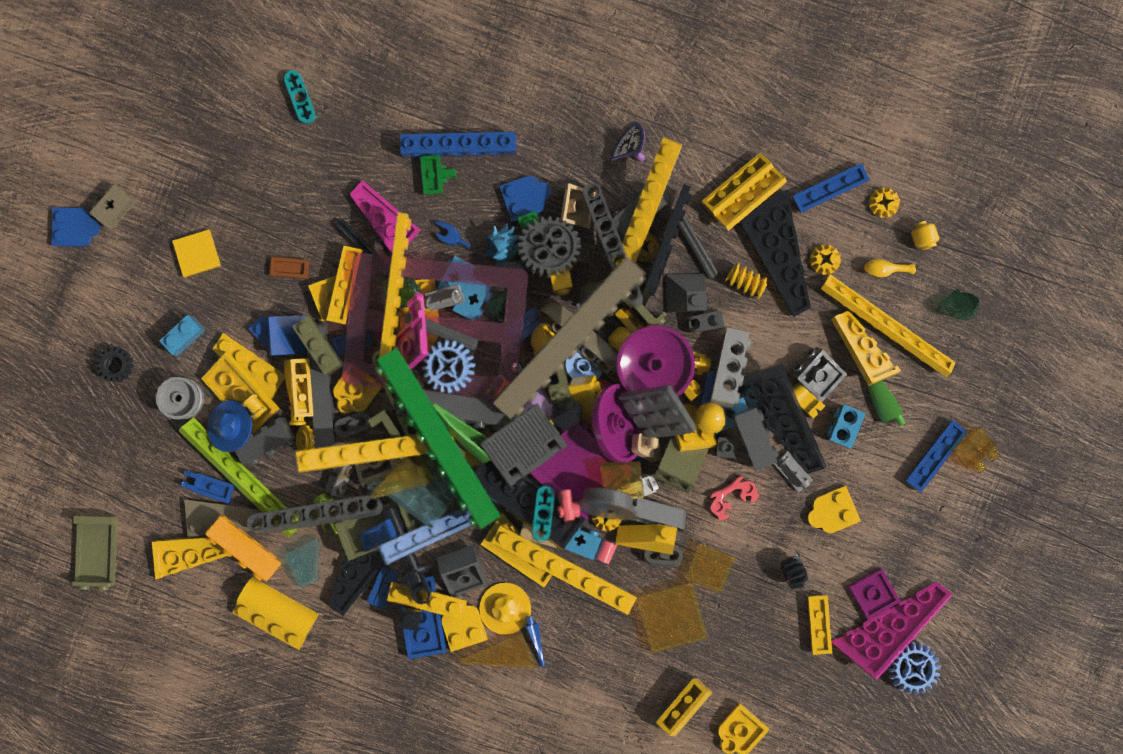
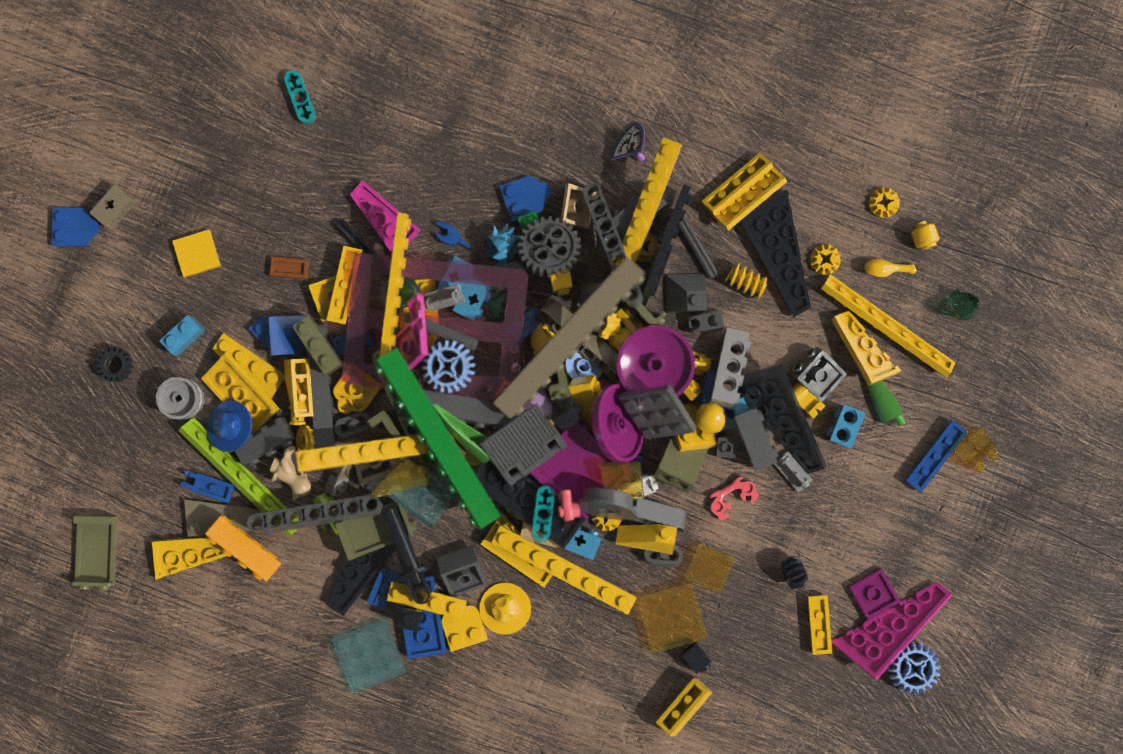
(254, 406): yellow bush -> none
(275, 613): yellow brick -> none
(286, 472): none -> tan animal
(305, 563): clear light blue wing -> none
(369, 655): none -> clear light blue plate
(377, 535): blue tile -> none
(423, 536): medium blue tile -> none
(434, 174): green hinge -> none
(458, 144): blue brick -> none
(509, 652): clear yellow wing -> none
(533, 632): blue piece -> none
(605, 551): coral piece -> none
(610, 326): none -> yellow connector
(646, 447): tan piece -> none
(696, 658): none -> black brick
(741, 731): yellow plate -> none
(830, 188): blue plate -> none
(833, 511): yellow plate -> none

